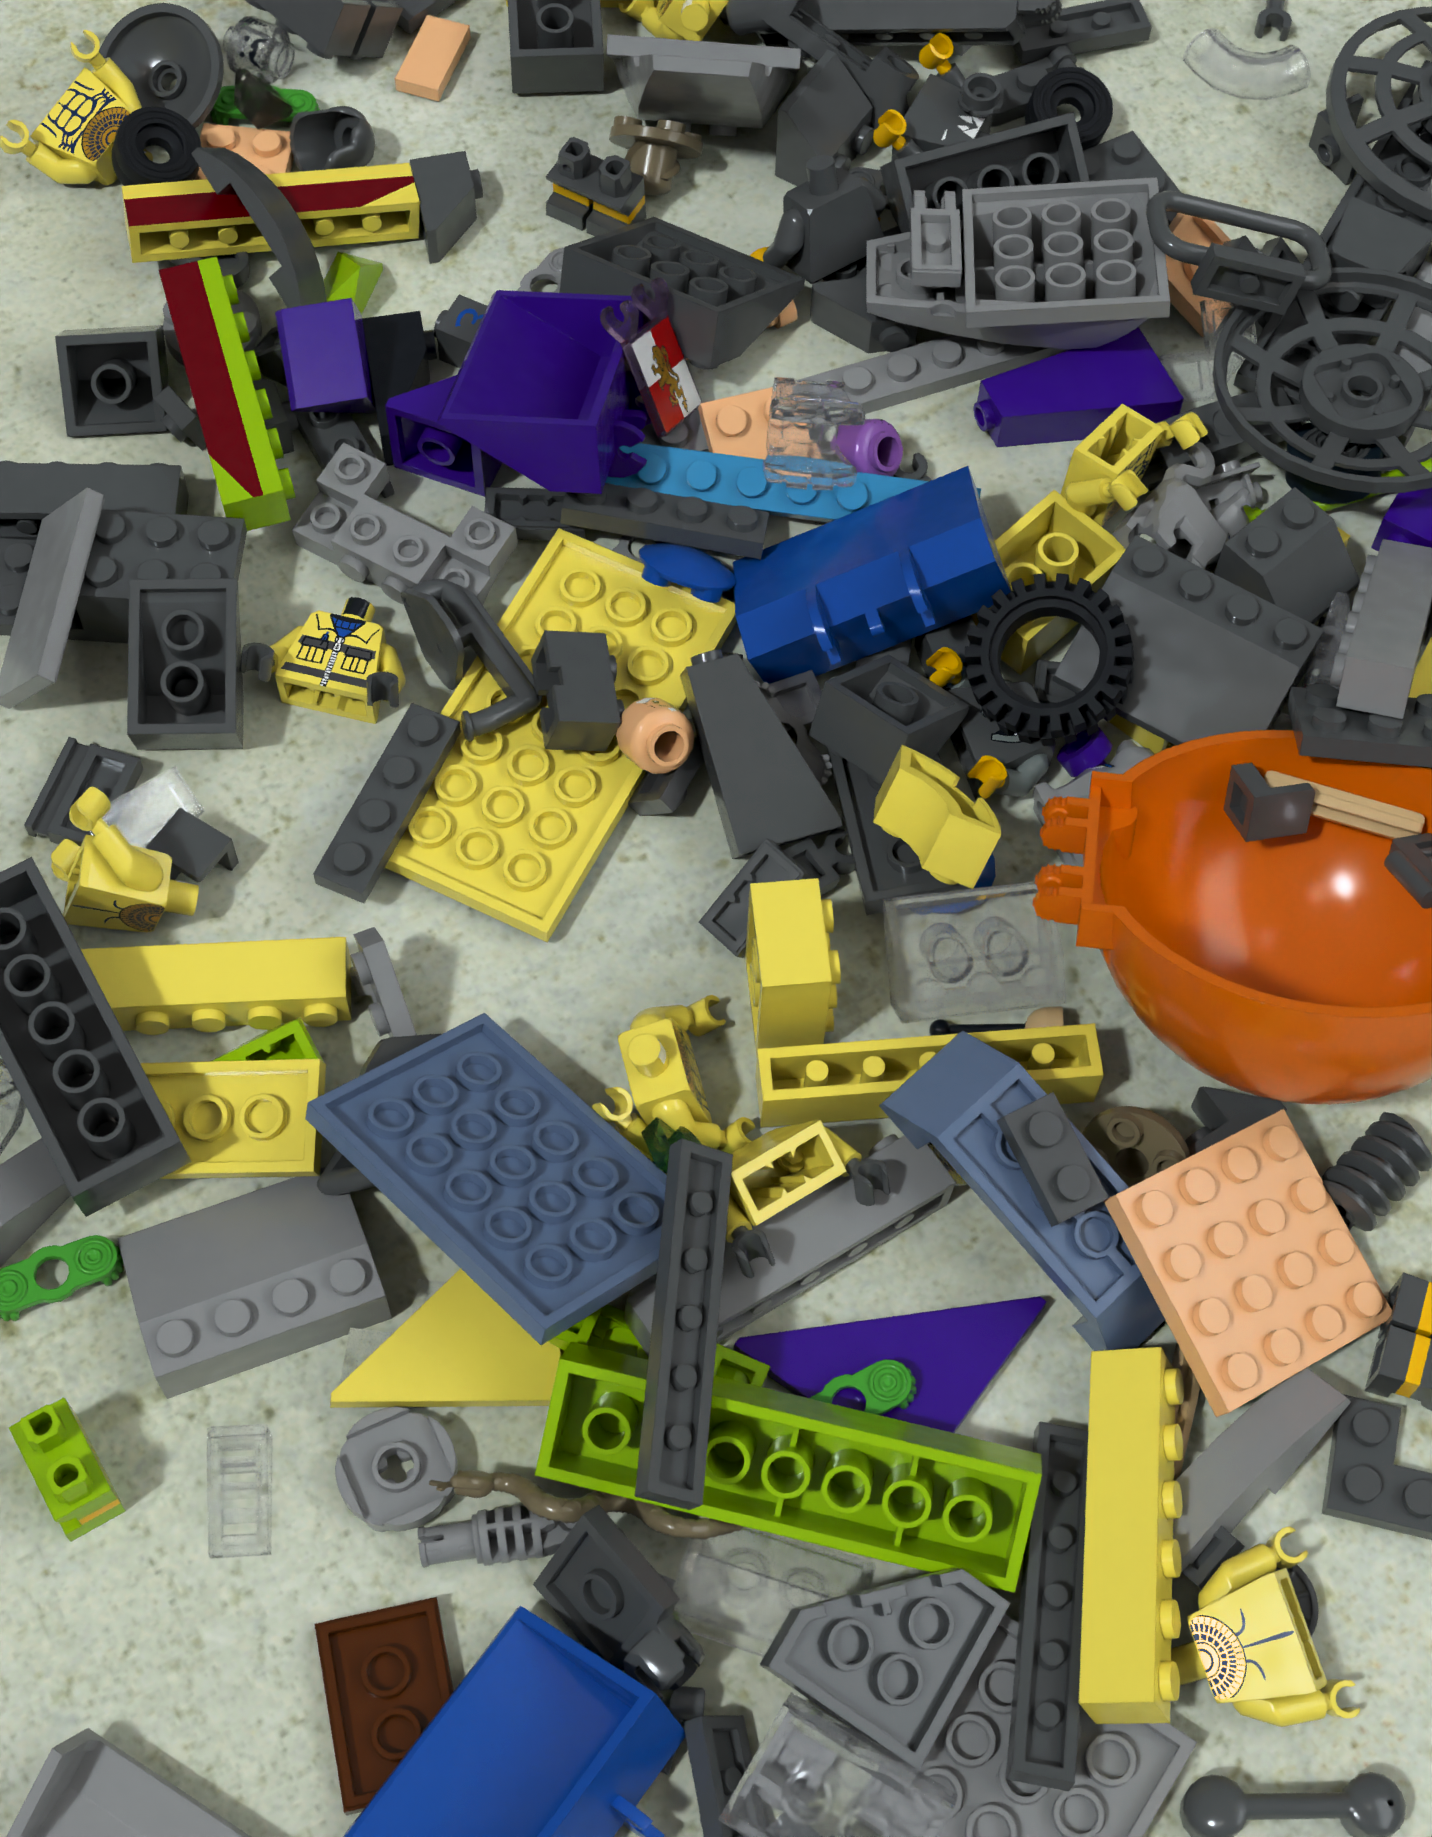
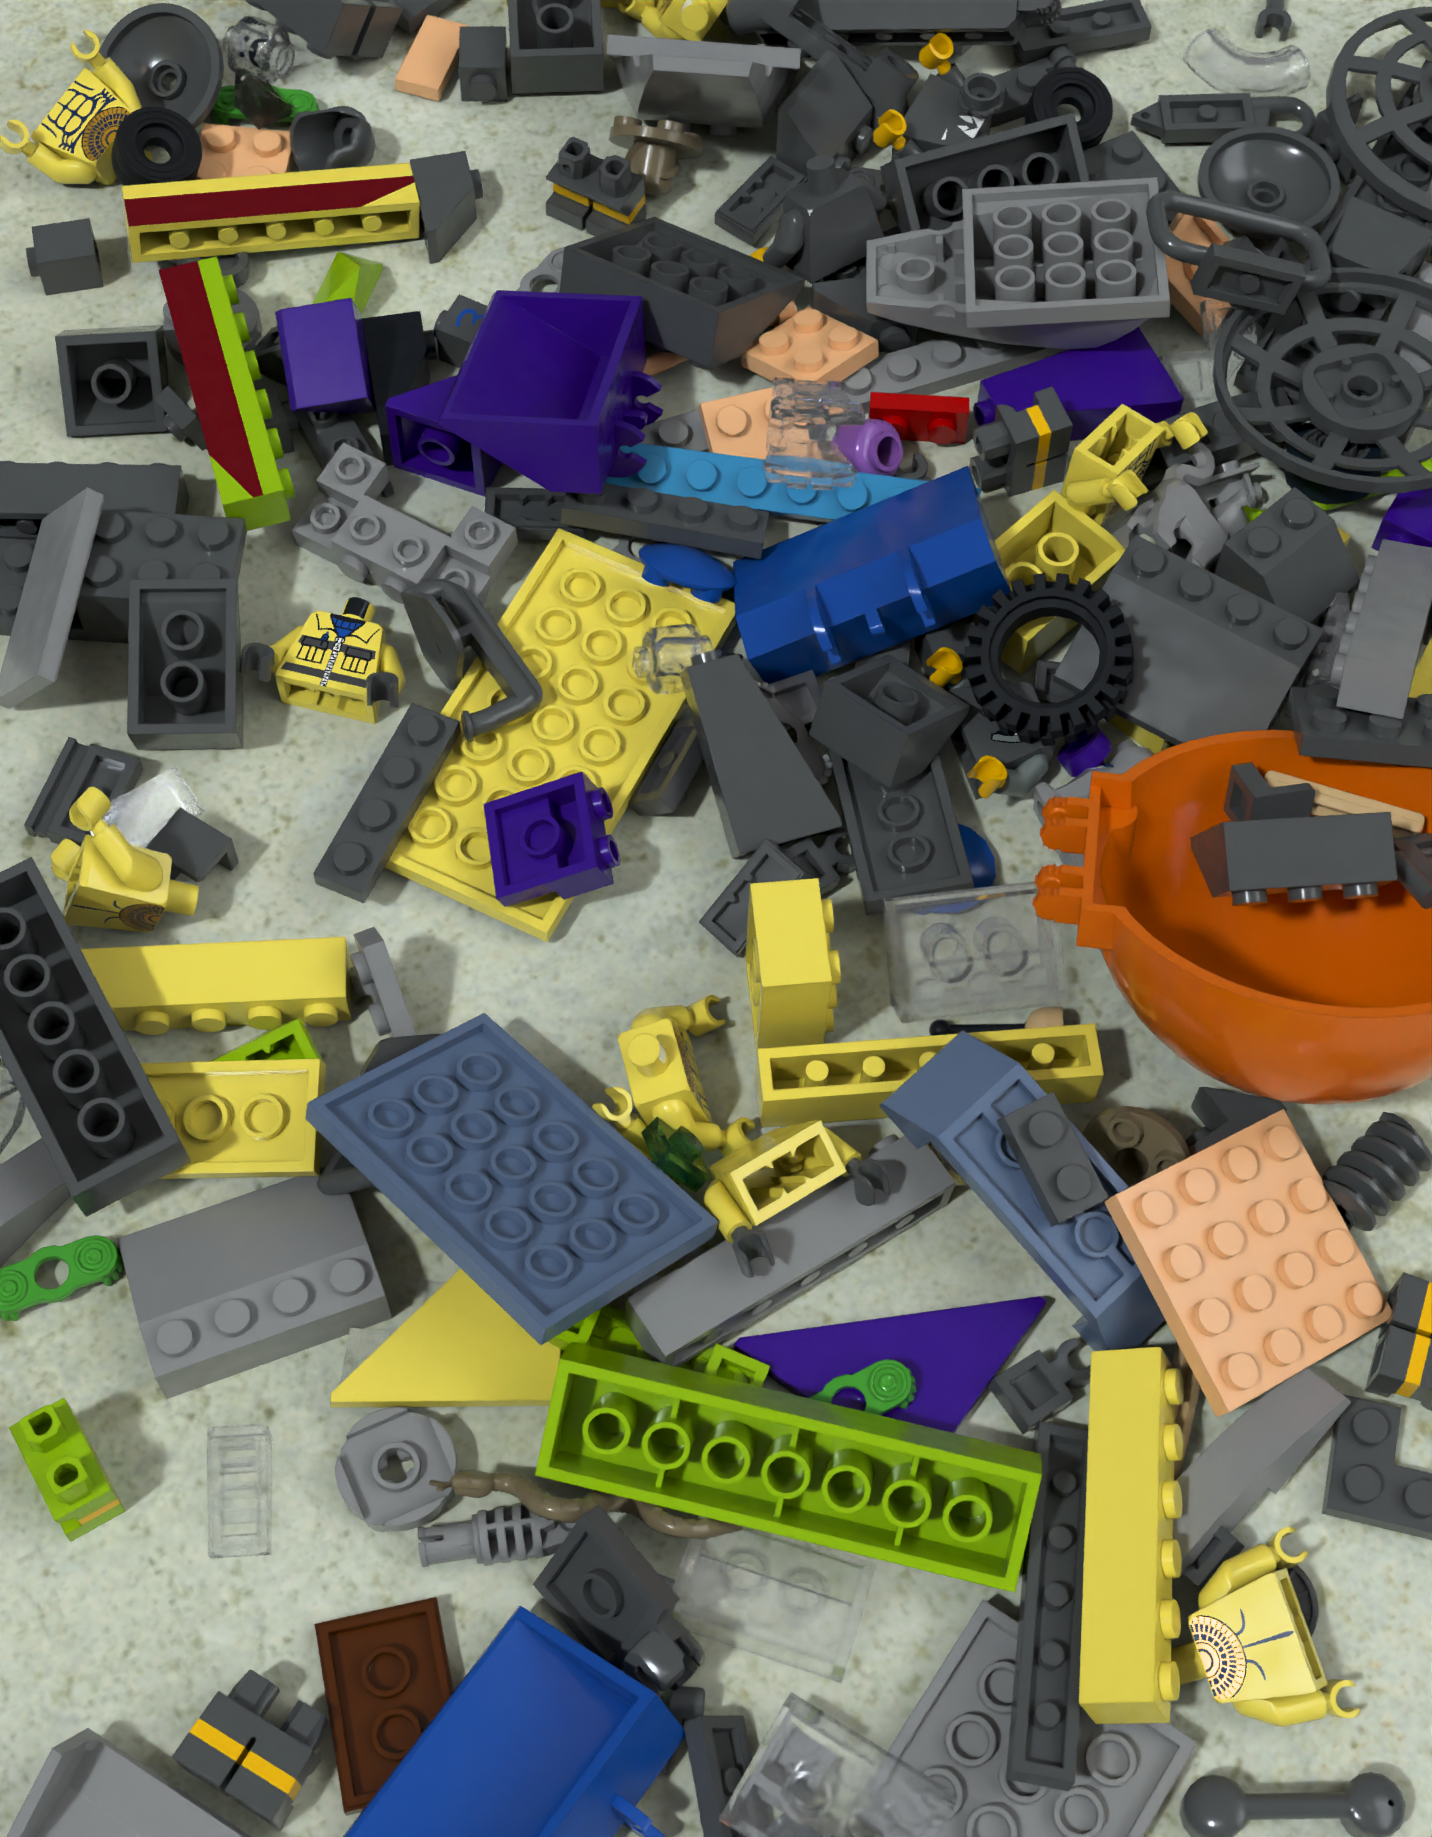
(65, 257): none -> dark grey brick
(248, 1755): none -> dark grey hips
(300, 276): dark grey slope -> none
(483, 63): none -> dark grey brick
(551, 840): none -> dark purple plate
(579, 689): dark grey brick -> none
(655, 357): flag -> none
(655, 735): light nougat head -> none
(666, 654): none -> clear head
(684, 1326): dark grey plate -> none
(758, 201): none -> dark grey plate
(810, 349): none -> light nougat plate
(890, 1655): dark grey plate -> none
(922, 416): none -> red plate
(935, 242): light grey hinge -> none
(936, 818): light yellow brick -> none
(1024, 446): none -> dark grey hips
(1039, 1389): none -> dark grey plate
(1214, 115): none -> dark grey plate
(1270, 173): none -> dark grey dish
(1297, 857): none -> dark grey slope

